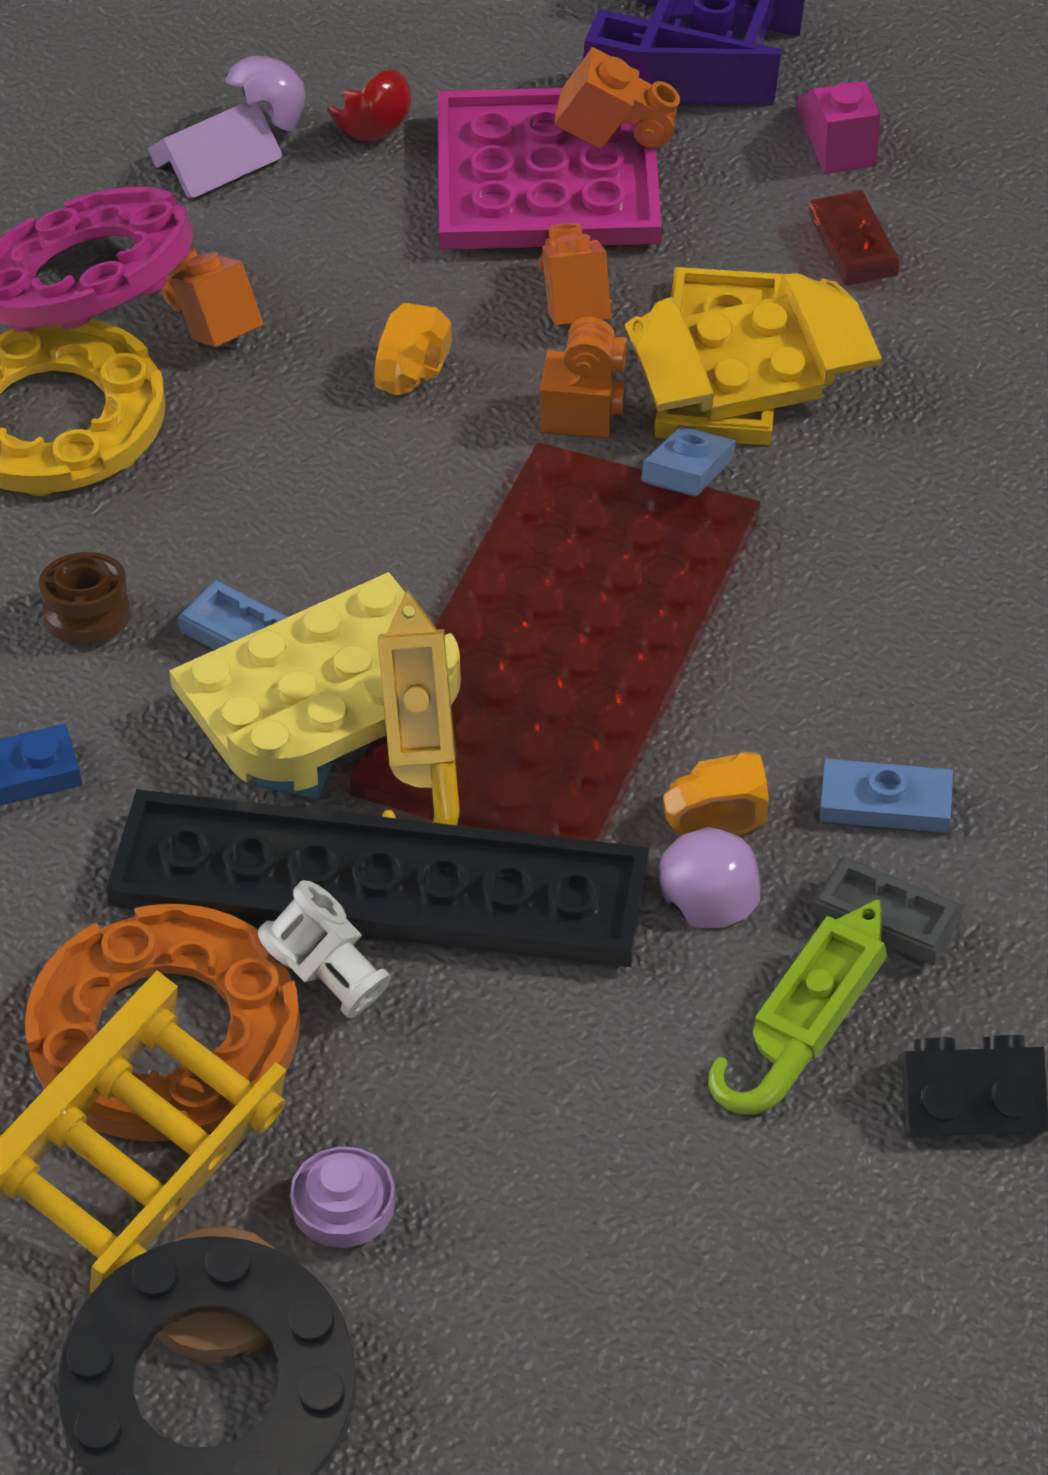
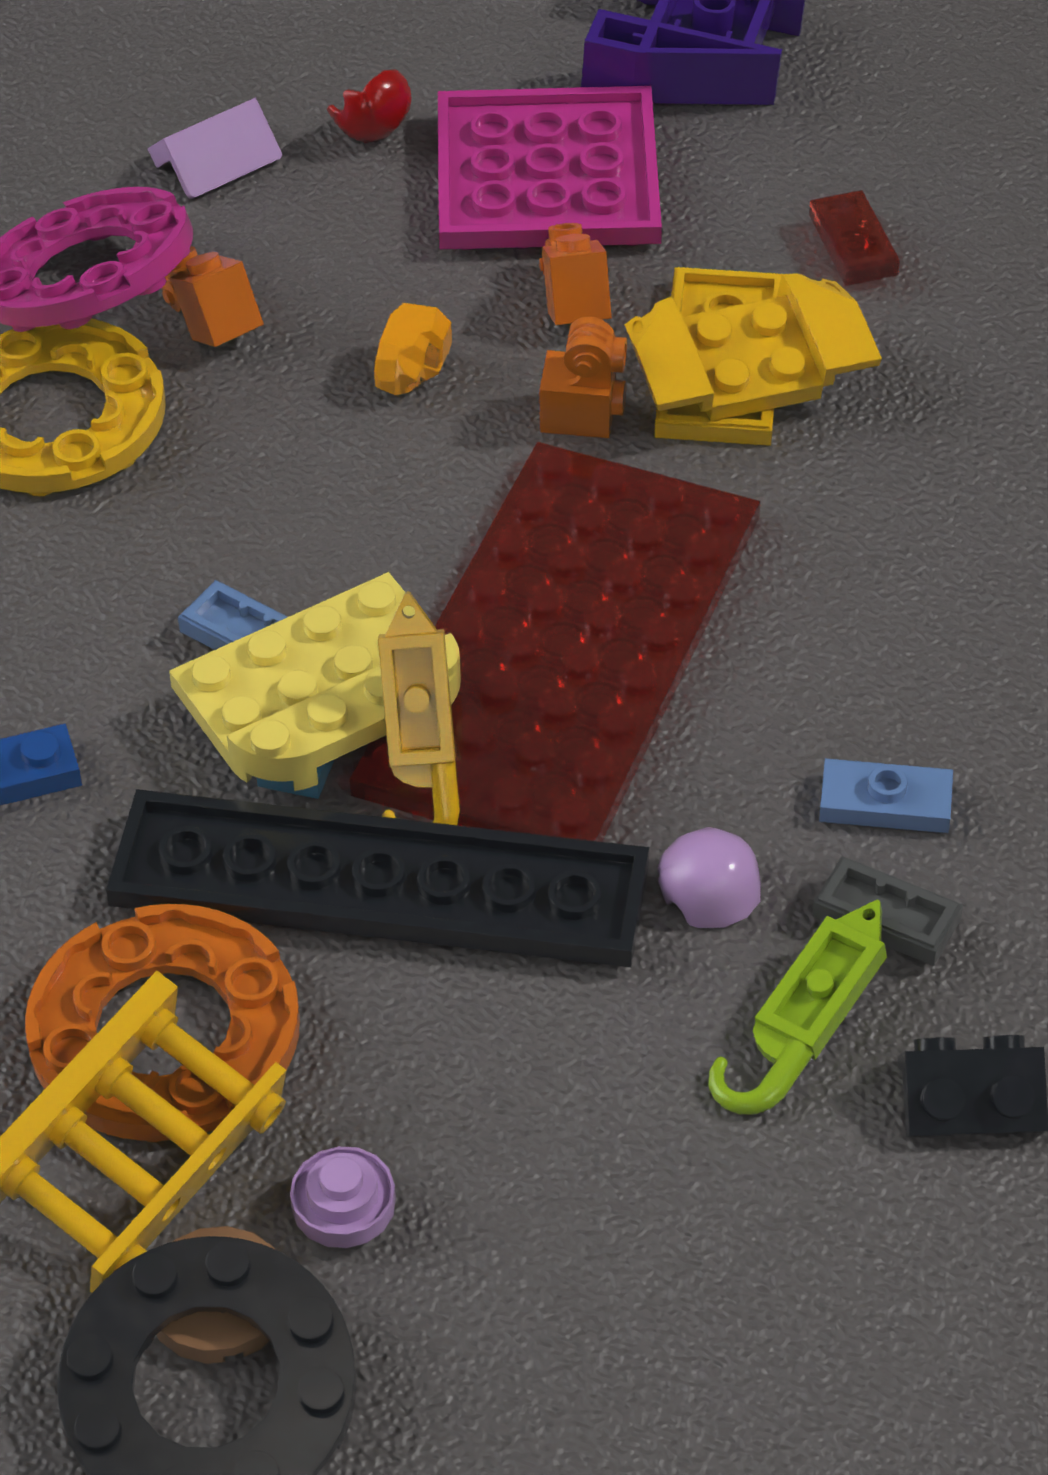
(84, 597): reddish brown wheel -> none
(272, 82): lavender hair -> none
(319, 944): white connector -> none
(610, 93): orange brick -> none
(688, 461): medium blue plate -> none
(721, 795): light orange rock -> none
(841, 125): dark pink slope -> none

